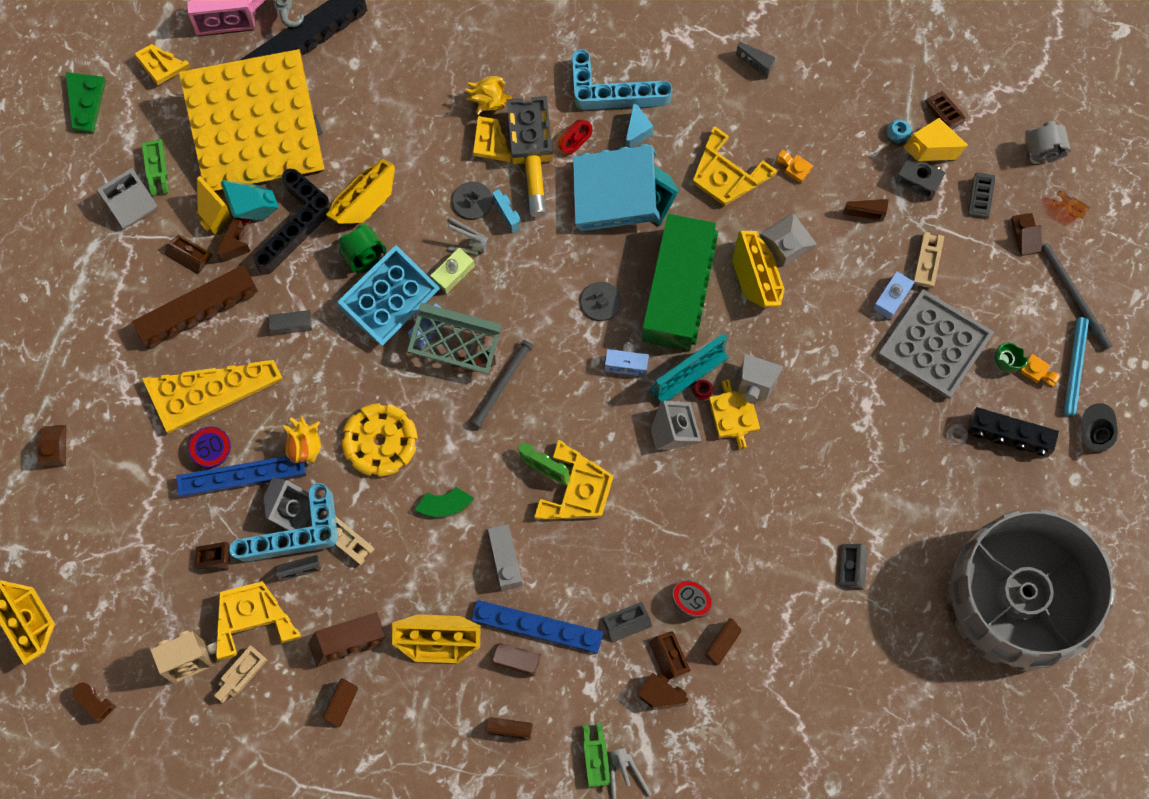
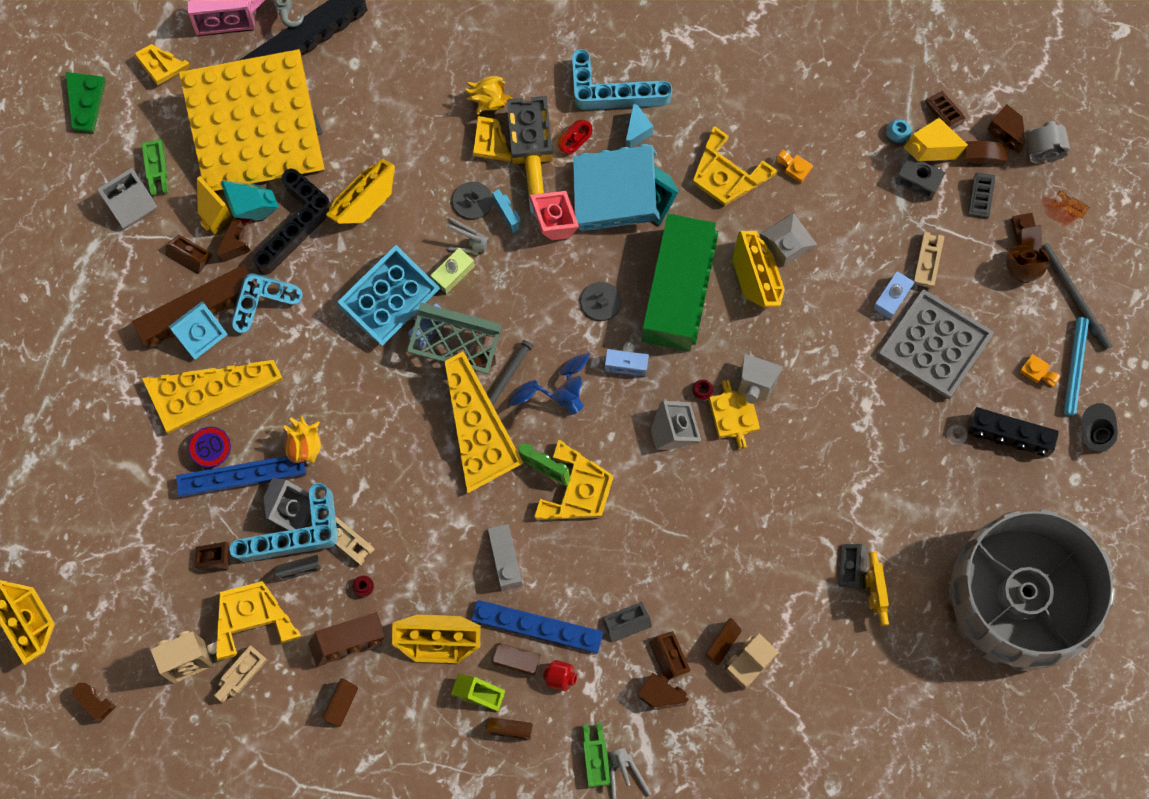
(52, 446): reddish brown slope -> none
(198, 330): none -> medium azure plate
(260, 290): none -> medium azure beam
(290, 322): dark grey slope -> none
(361, 248): green brick -> none
(363, 592): none -> dark red plate
(376, 427): yellow plate -> none
(444, 505): green tile -> none
(478, 692): none -> lime slope
(481, 436): none -> yellow wing
(554, 214): none -> coral slope
(560, 675): none -> red head
(565, 395): none -> blue plant
(691, 370): teal fence -> none
(691, 599): piece -> none
(752, 661): none -> tan brick
(755, 58): dark grey slope -> none
(867, 209): reddish brown slope -> none
(878, 594): none -> yellow plate
(983, 151): none -> reddish brown slope
(1009, 128): none -> reddish brown slope
(1010, 357): green hair -> none
(1026, 263): none -> reddish brown cylinder

